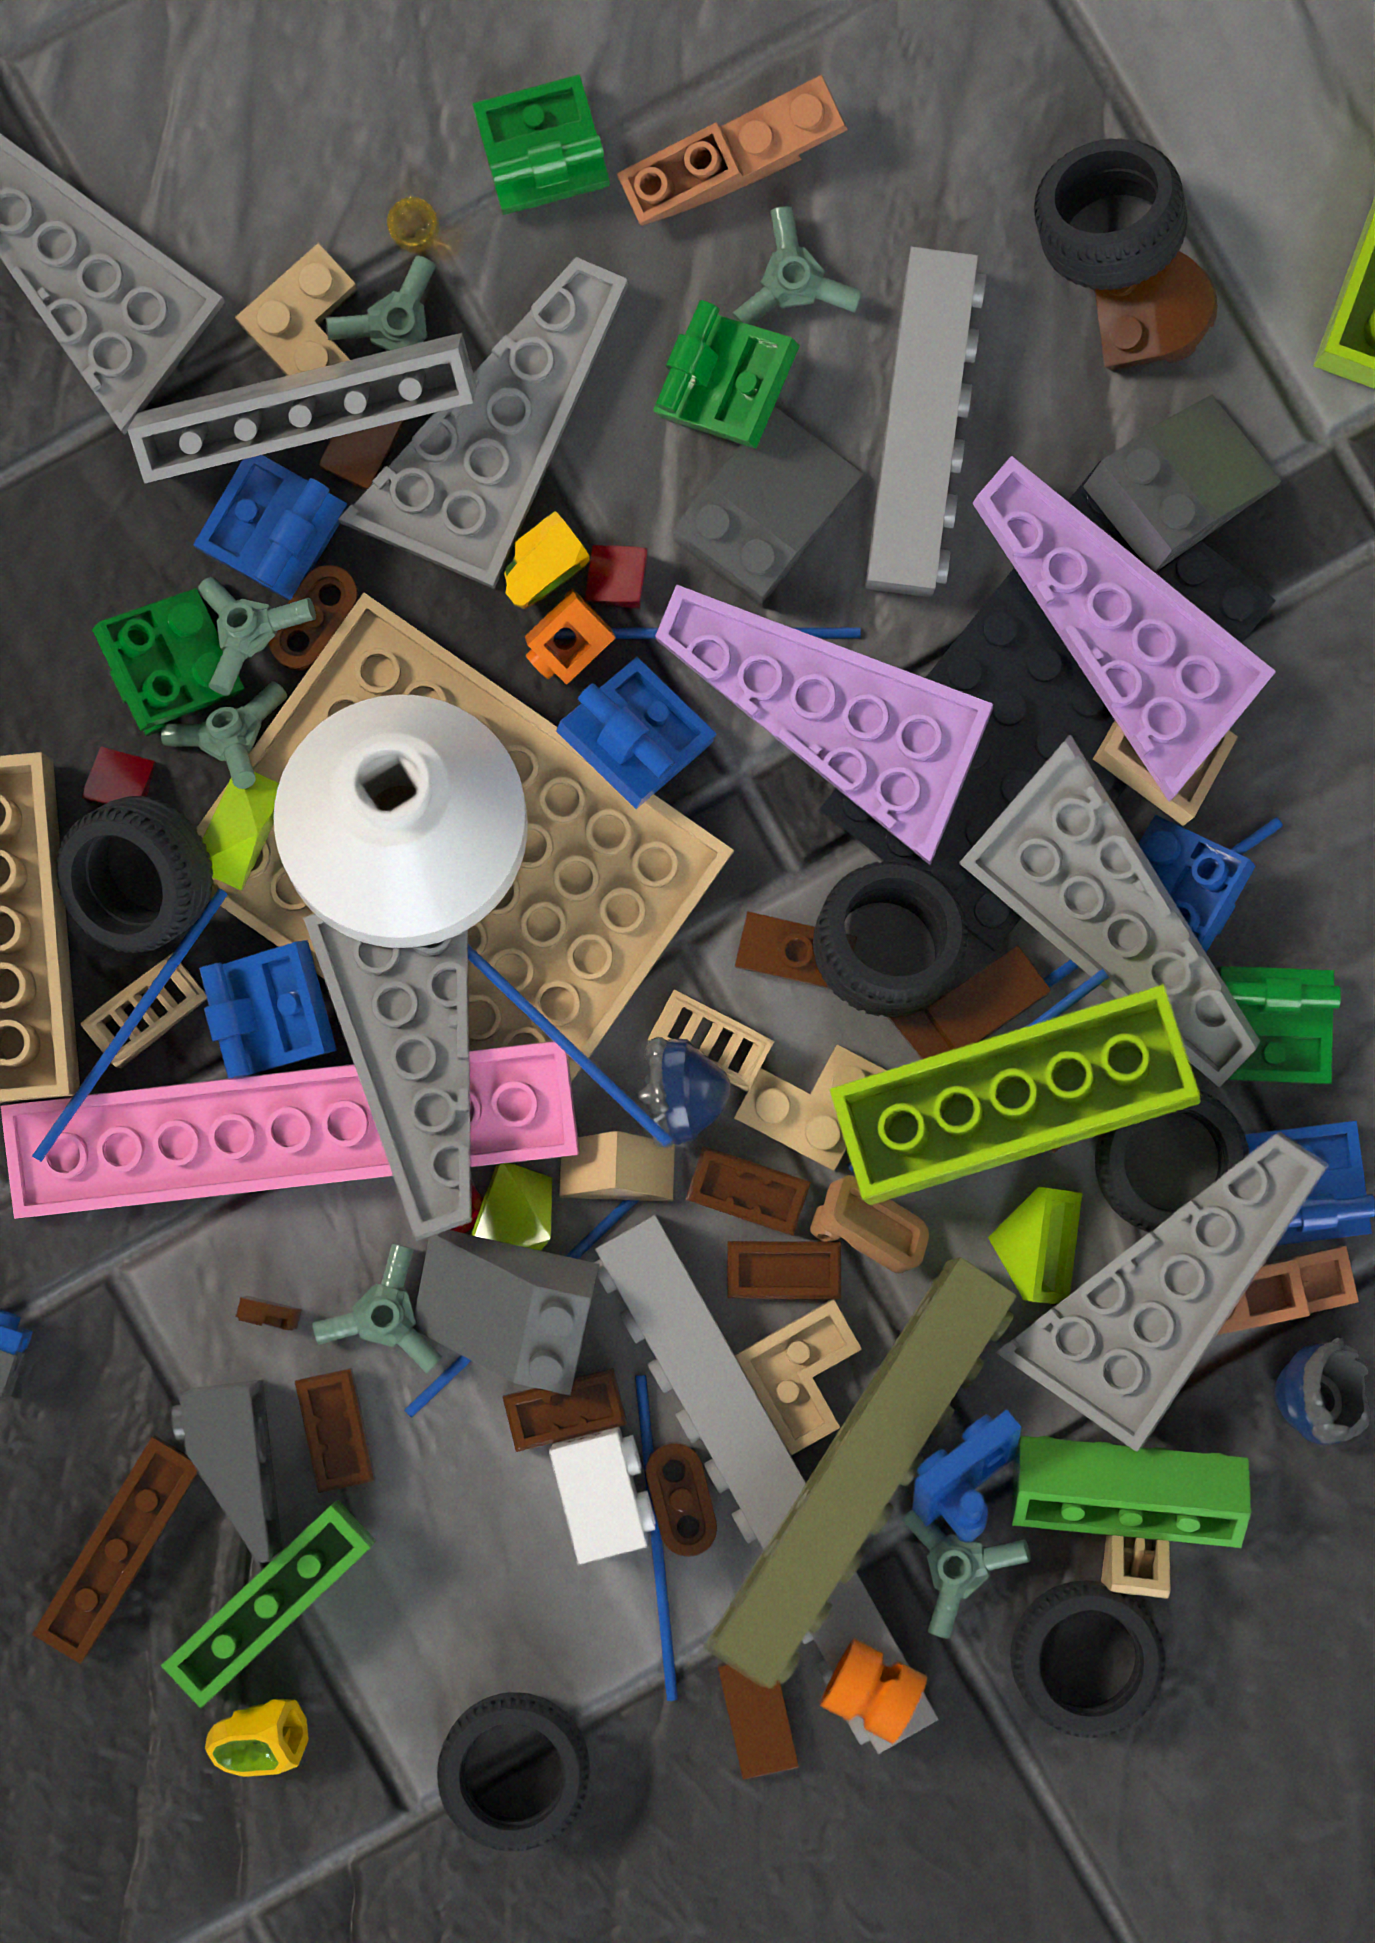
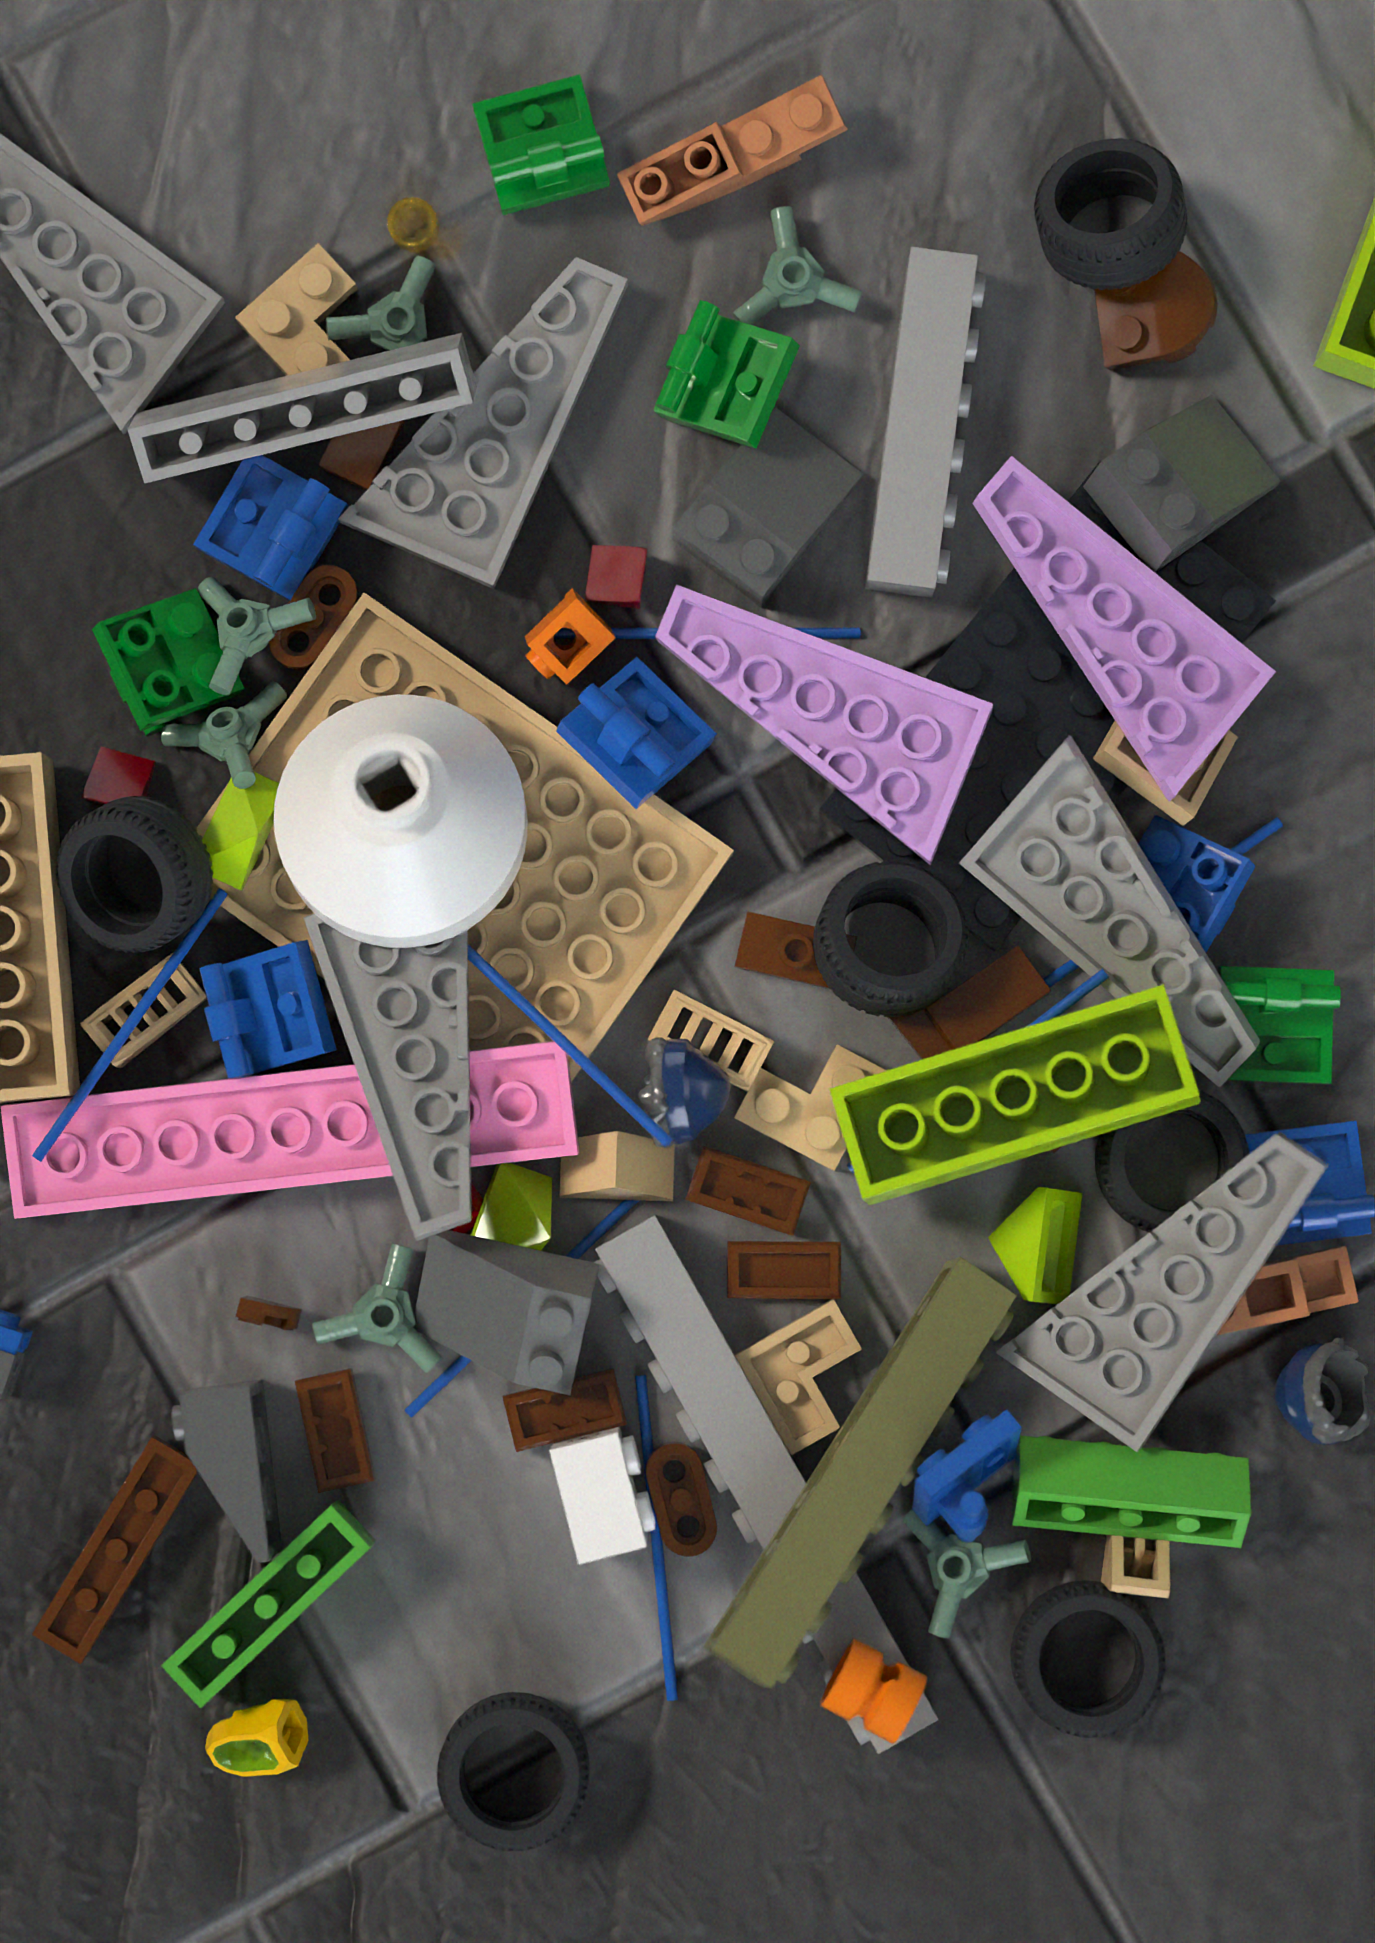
(543, 561): yellow rock -> none
(758, 1724): reddish brown tile -> none
(879, 1230): medium nougat piece -> none

